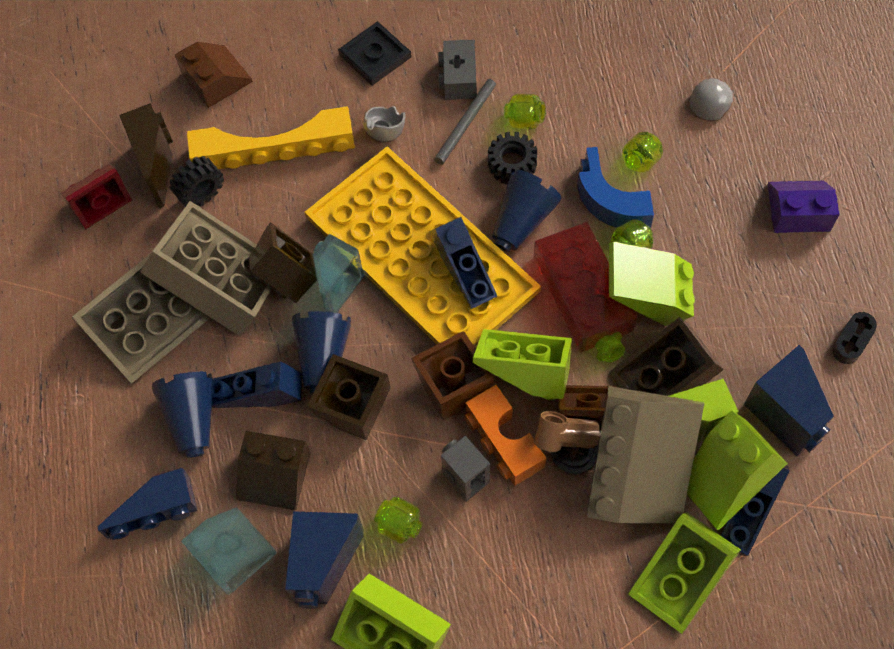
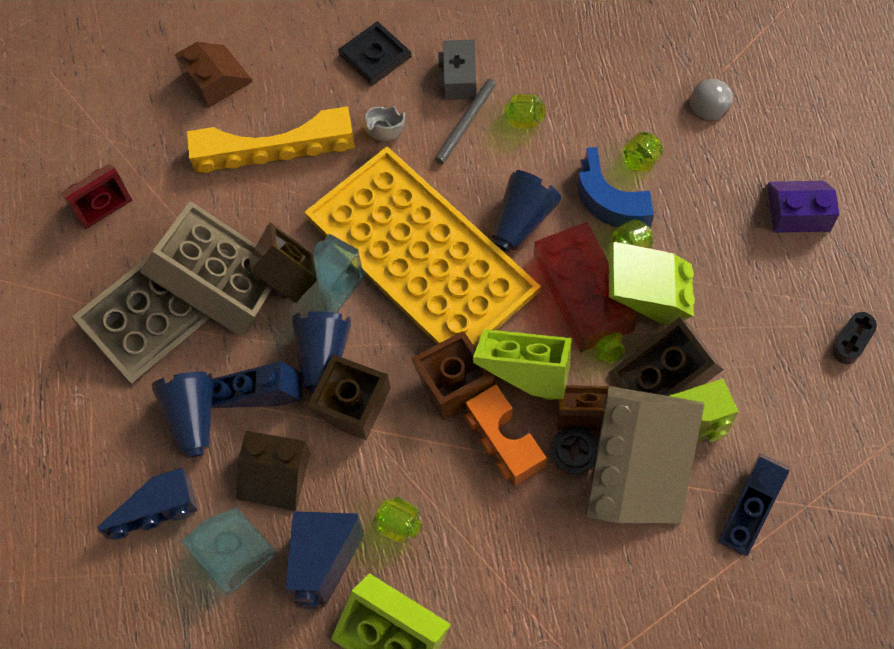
(150, 147): dark brown slope -> none
(196, 181): black tyre -> none
(463, 262): dark blue slope -> none
(465, 467): dark grey brick -> none
(511, 144): black tyre -> none
(557, 431): medium nougat piece -> none
(684, 572): lime slope -> none
(731, 469): lime slope -> none
(792, 403): dark blue slope -> none

